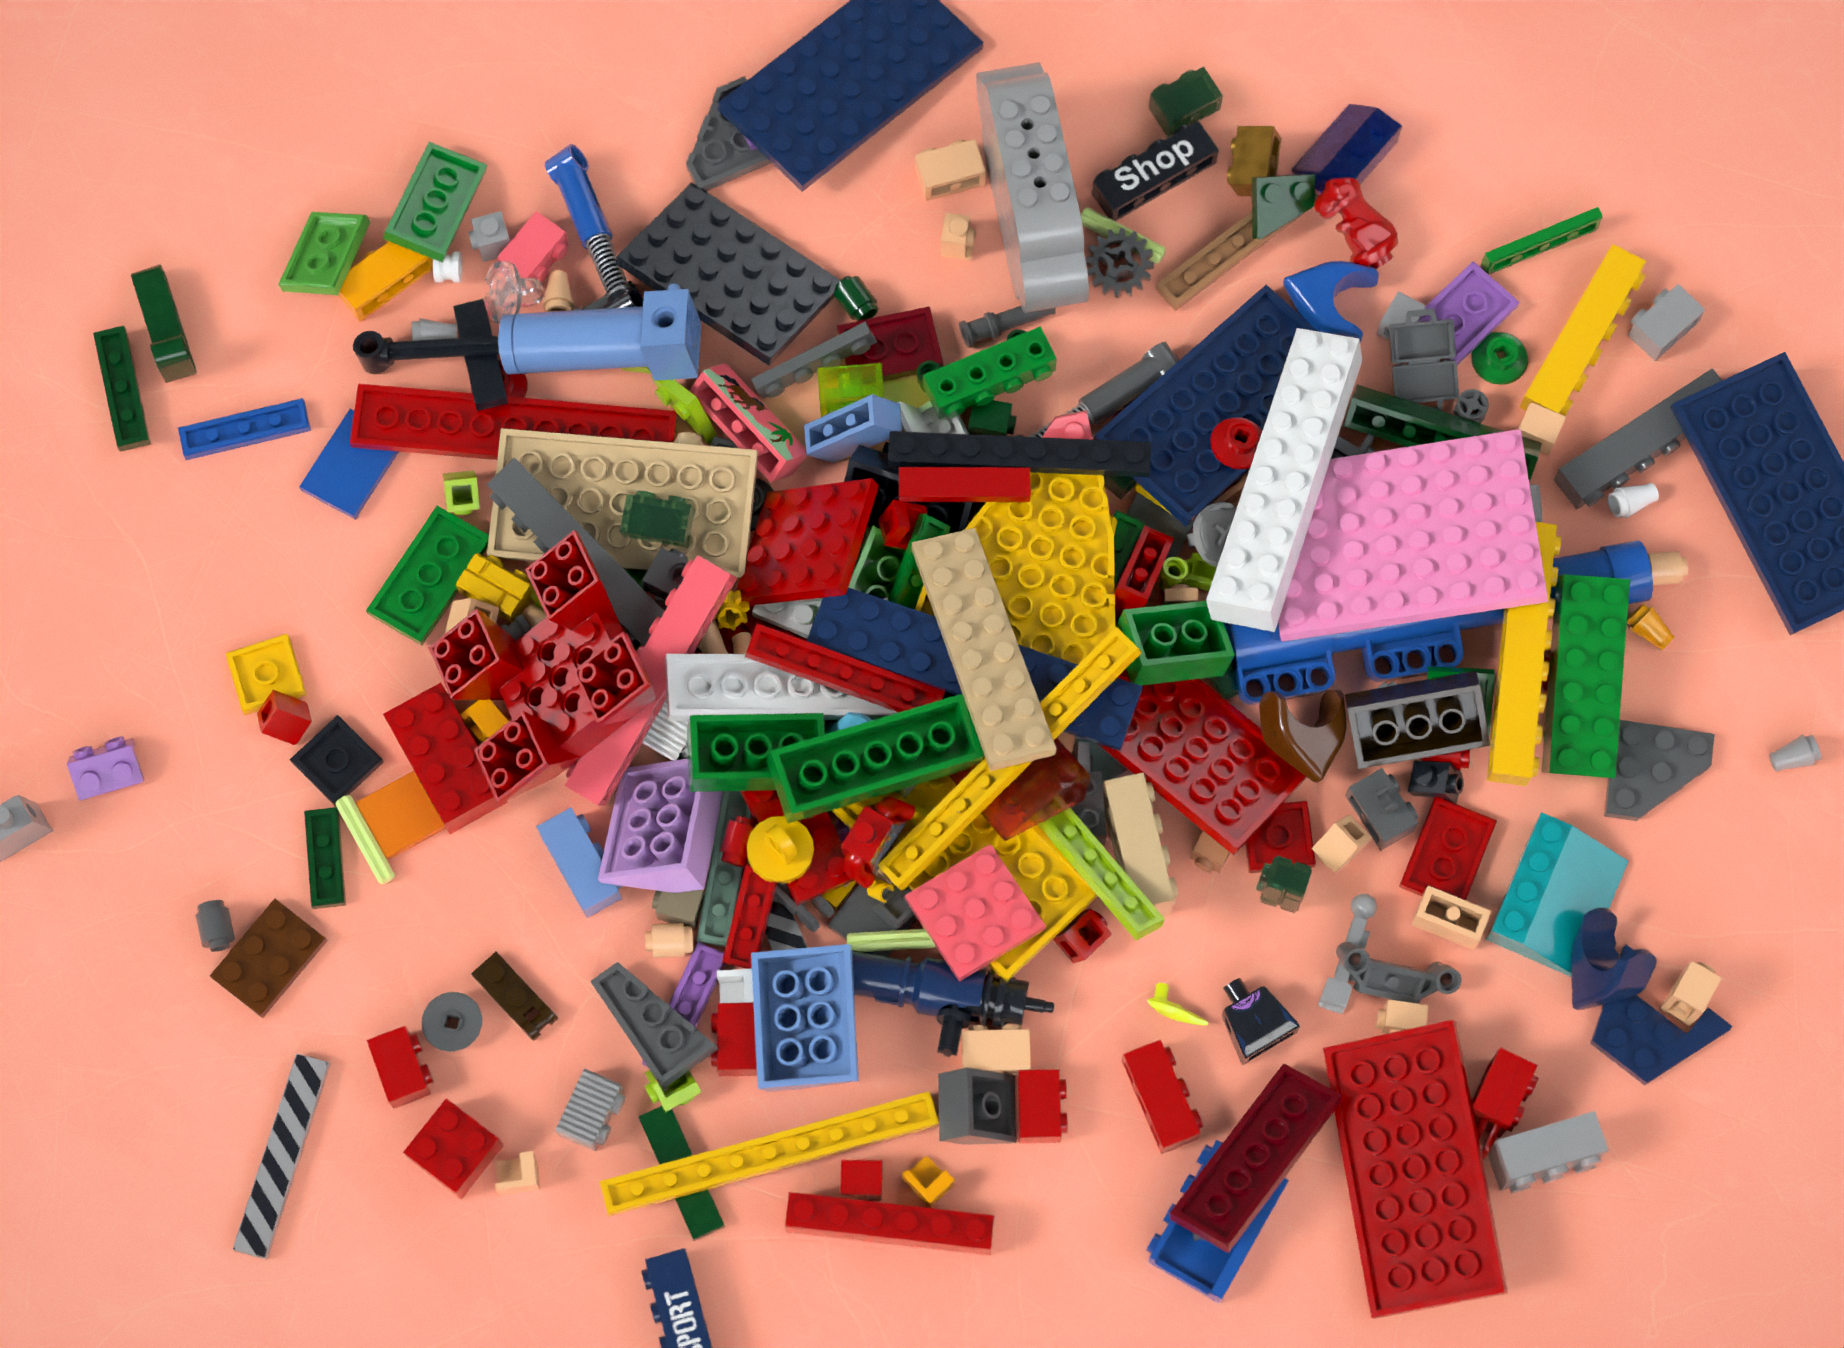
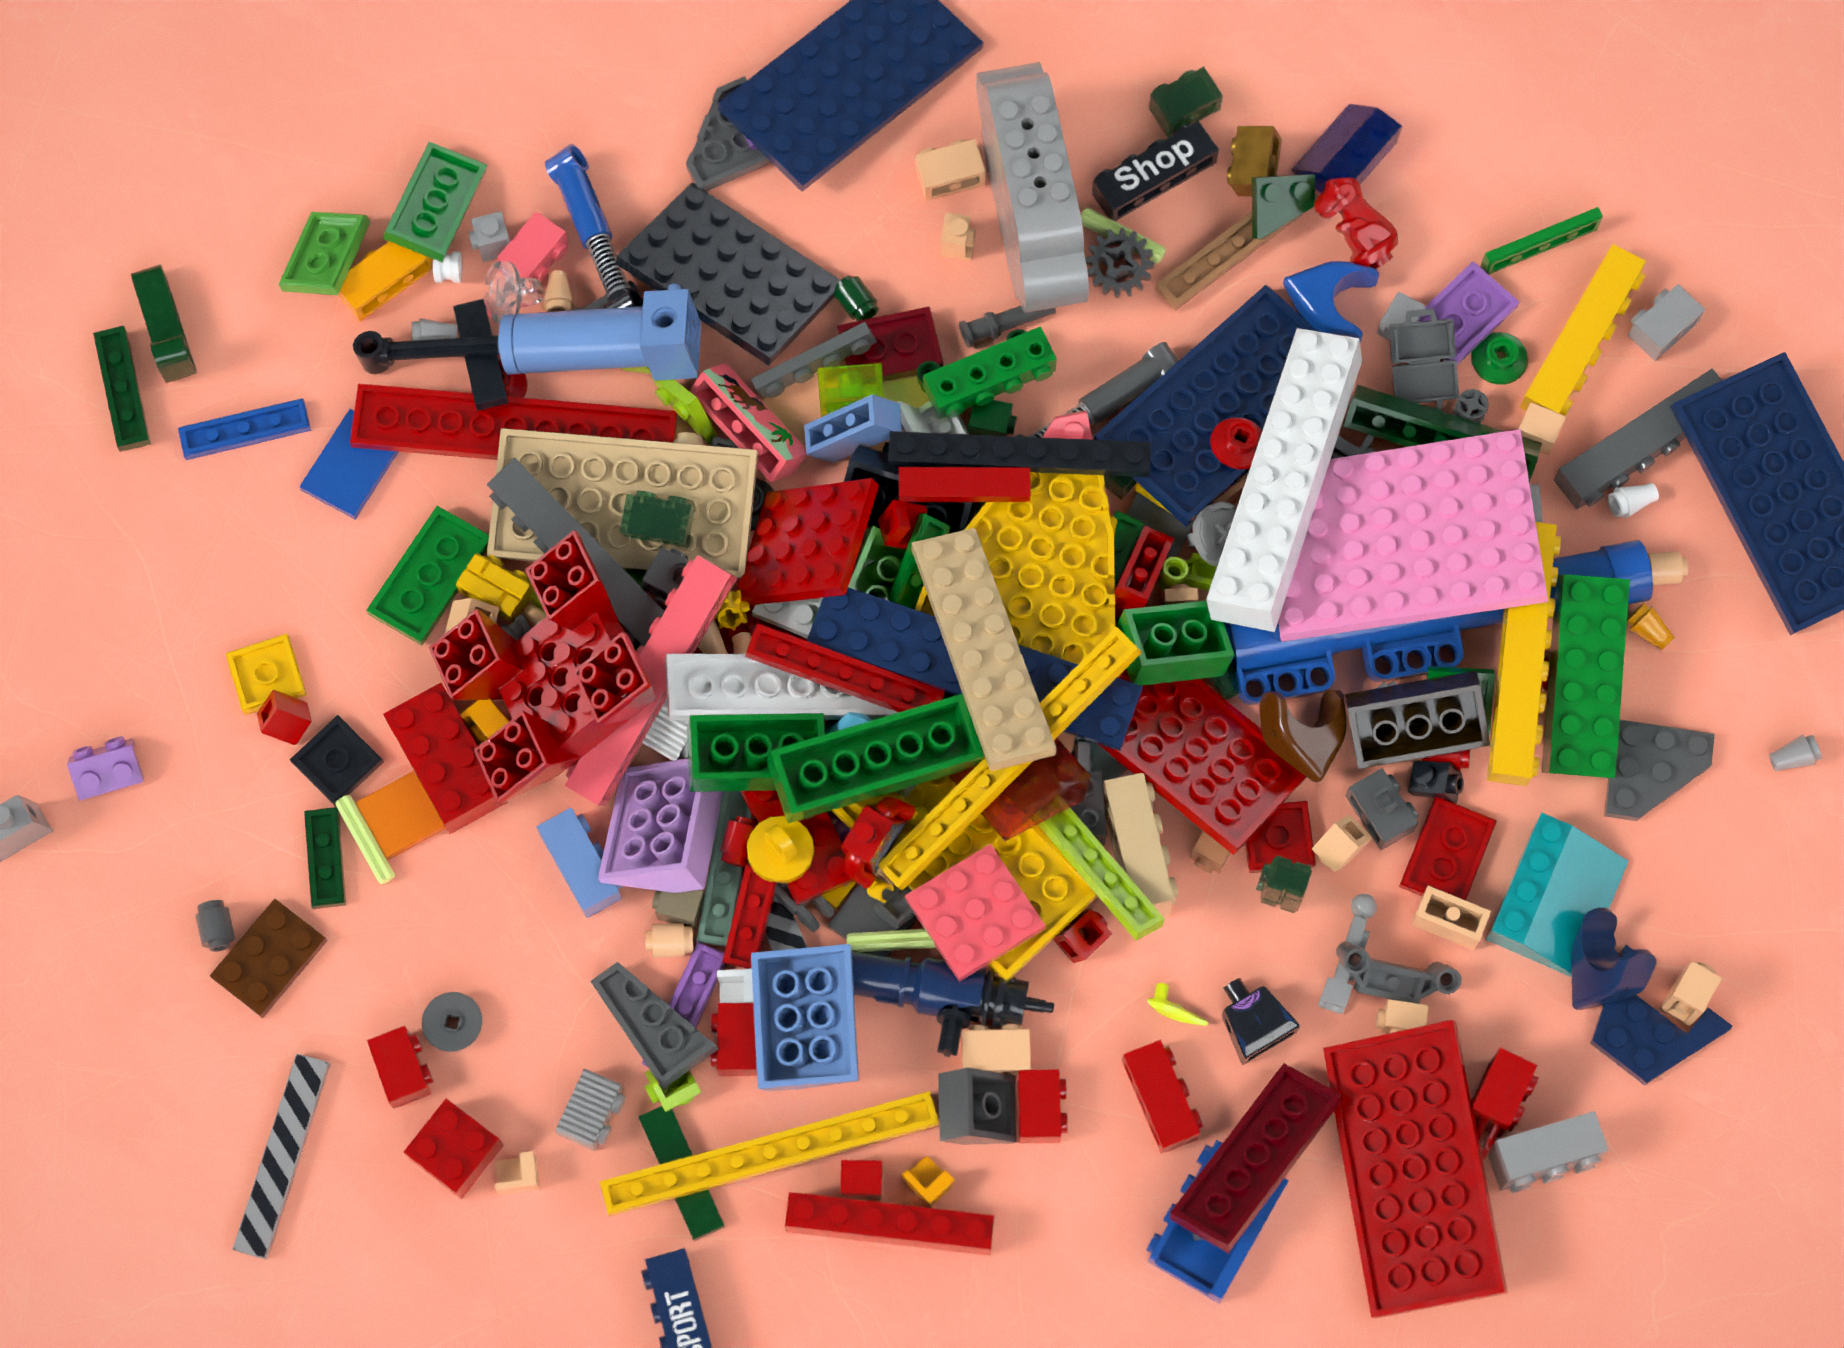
(461, 492): lime brick -> none
(513, 995): dark brown plate -> none

